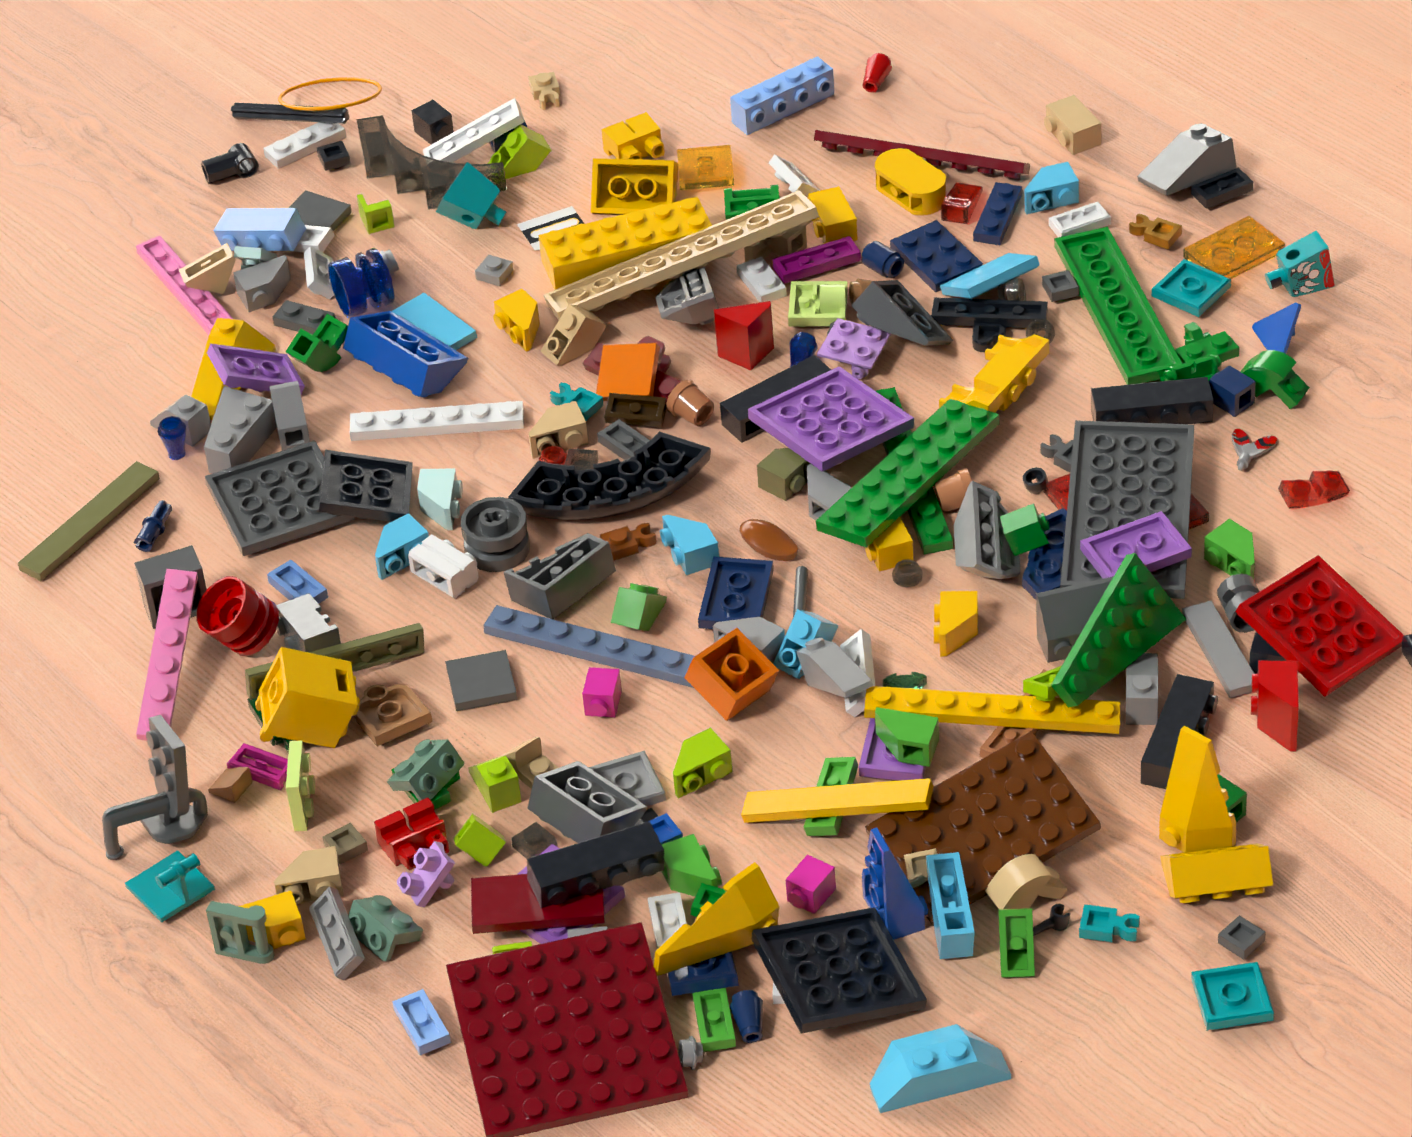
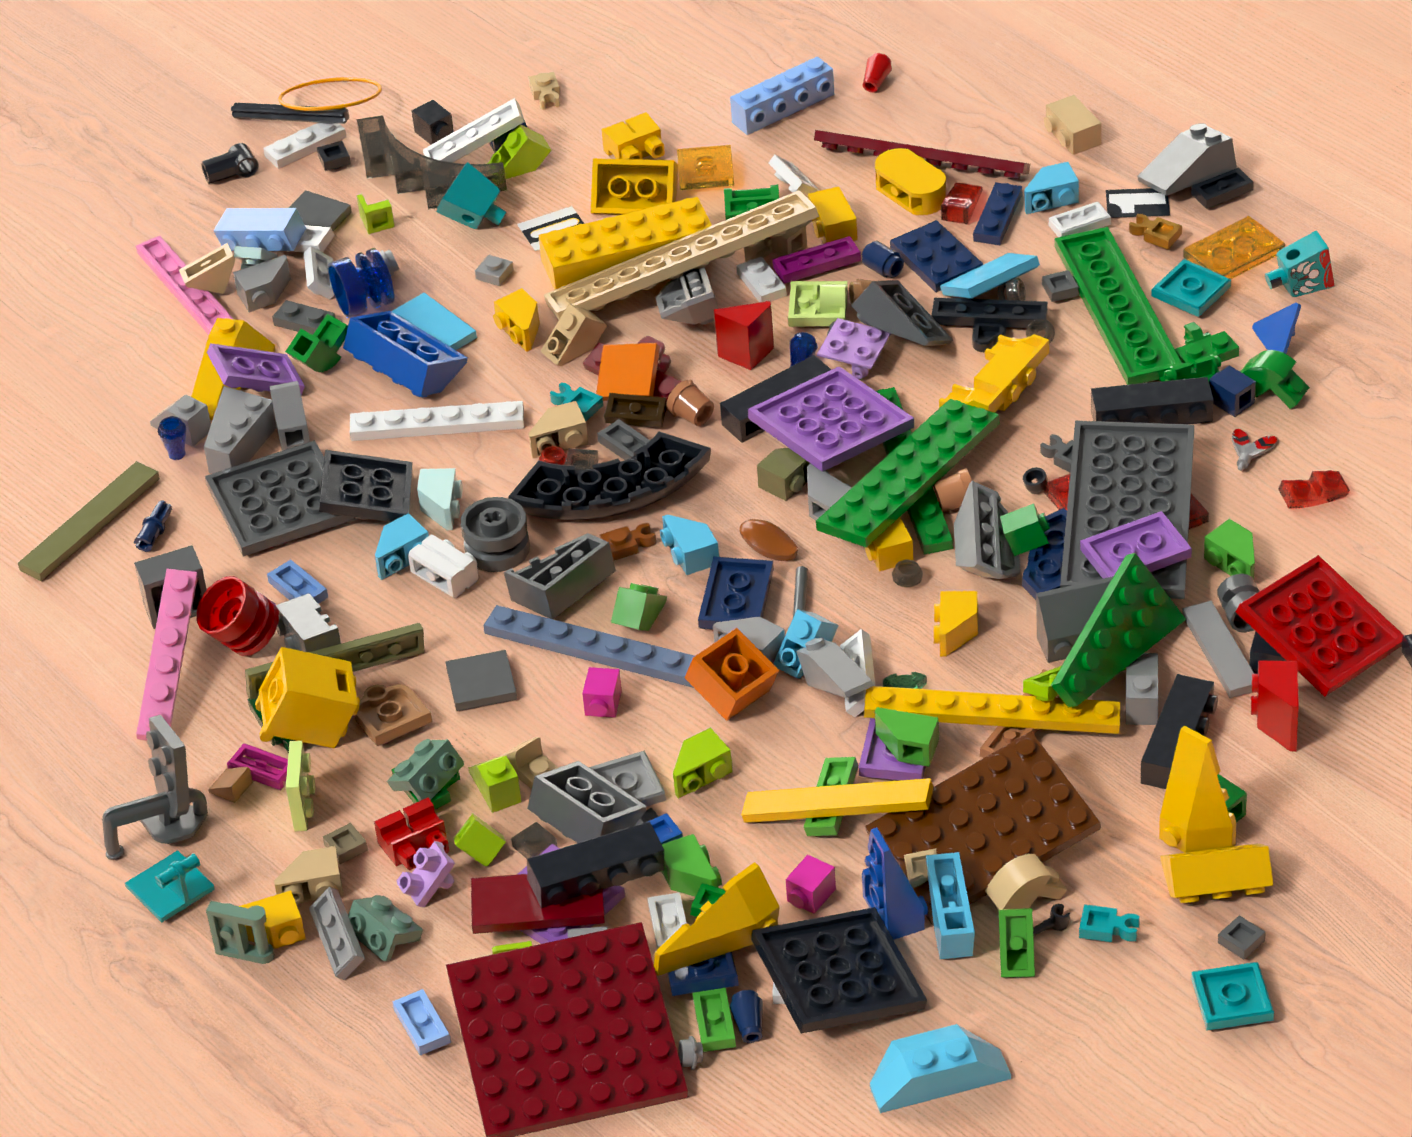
(1136, 201): none -> sticker

